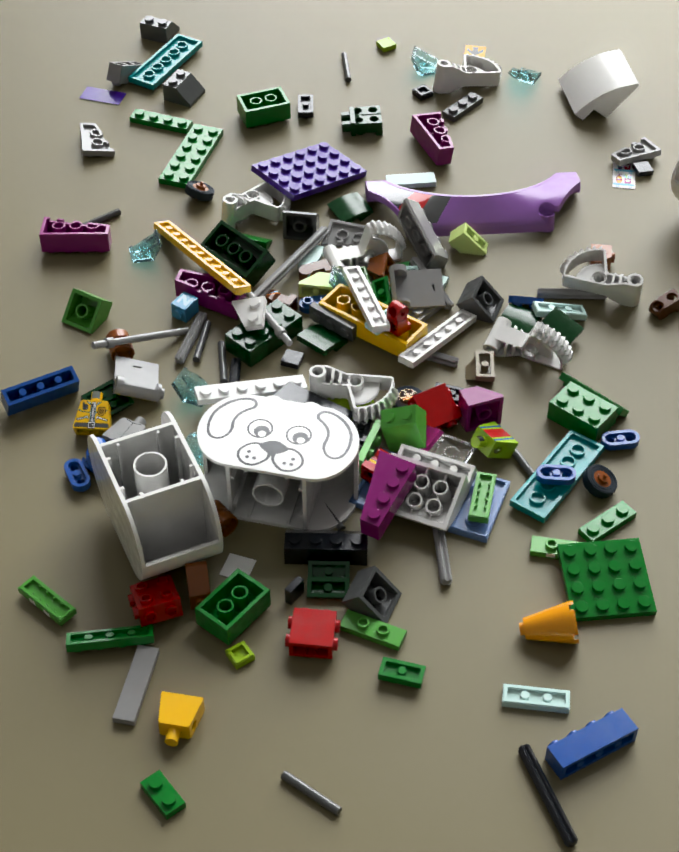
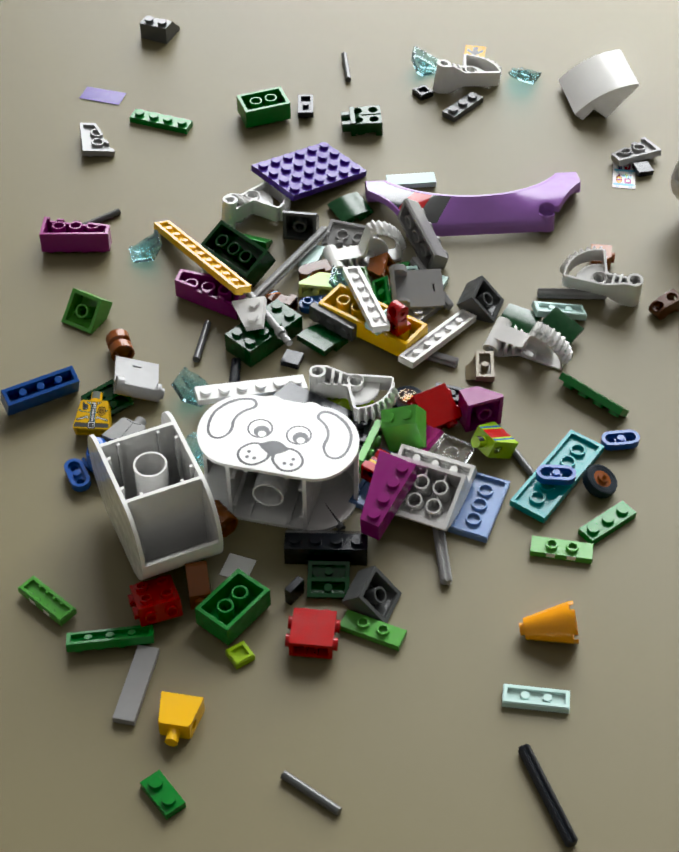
(111, 342): light grey bar -> none
(119, 71): light grey slope -> none
(165, 61): teal plate -> none
(182, 88): dark grey slope -> none
(184, 307): dark azure brick -> none
(190, 338): light grey axle -> none
(191, 155): plate -> none
(199, 190): black wheel -> none
(222, 362): dark grey bar -> none
(386, 44): tile -> none
(402, 672): green plate -> none
(433, 136): magenta wedge -> none
(467, 241): yellowish green slope -> none
(482, 497): bright green plate -> none
(521, 300): blue plate -> none
(582, 411): green brick -> none
(591, 743): blue brick -> none
(606, 579): green plate -> none

